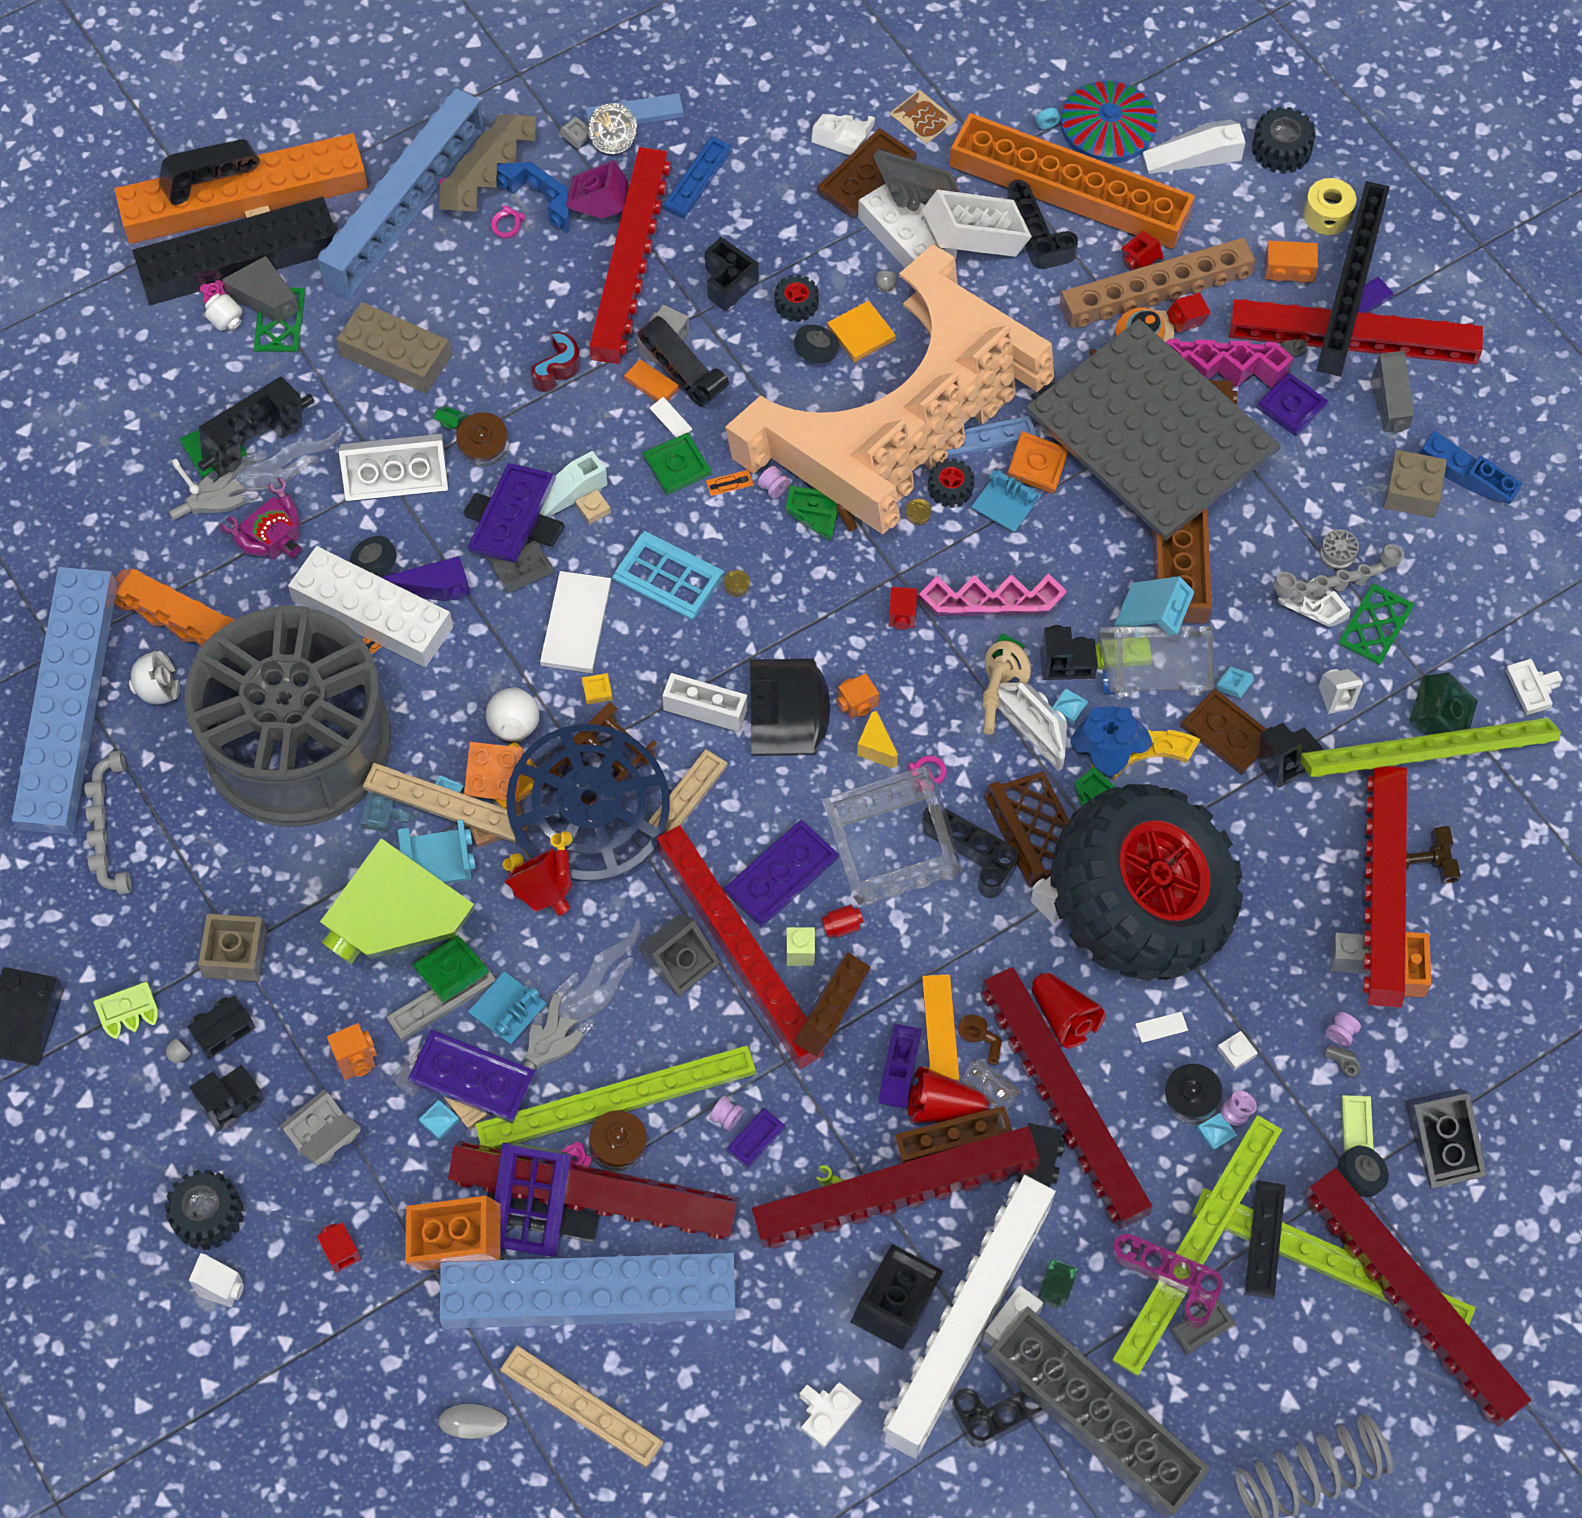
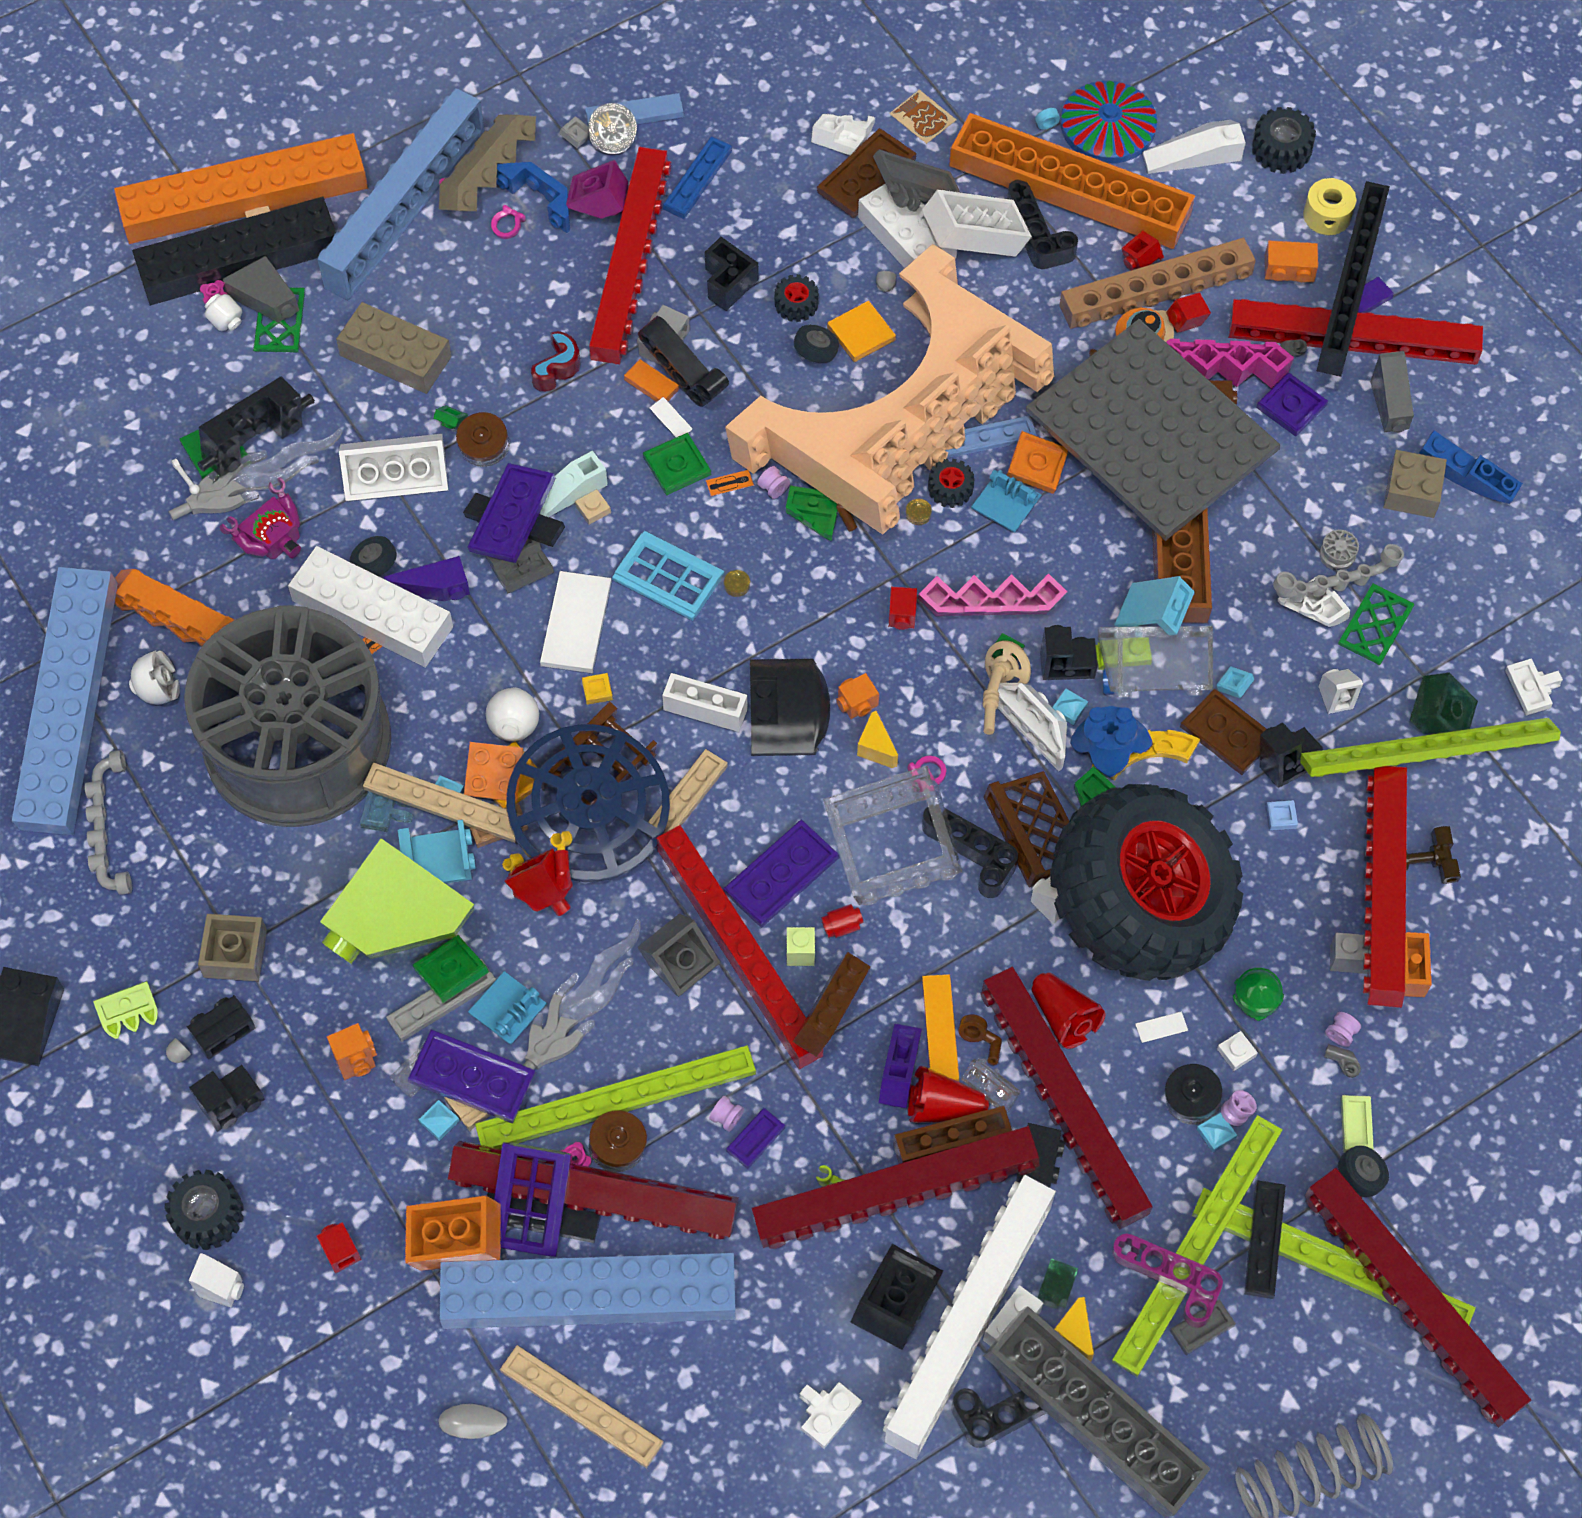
(203, 165): black beam -> none
(320, 1129): light grey bracket -> none
(1076, 1330): none -> yellow slope
(1258, 993): none -> green hair
(1281, 815): none -> light blue tile
(1447, 1137): black slope -> none

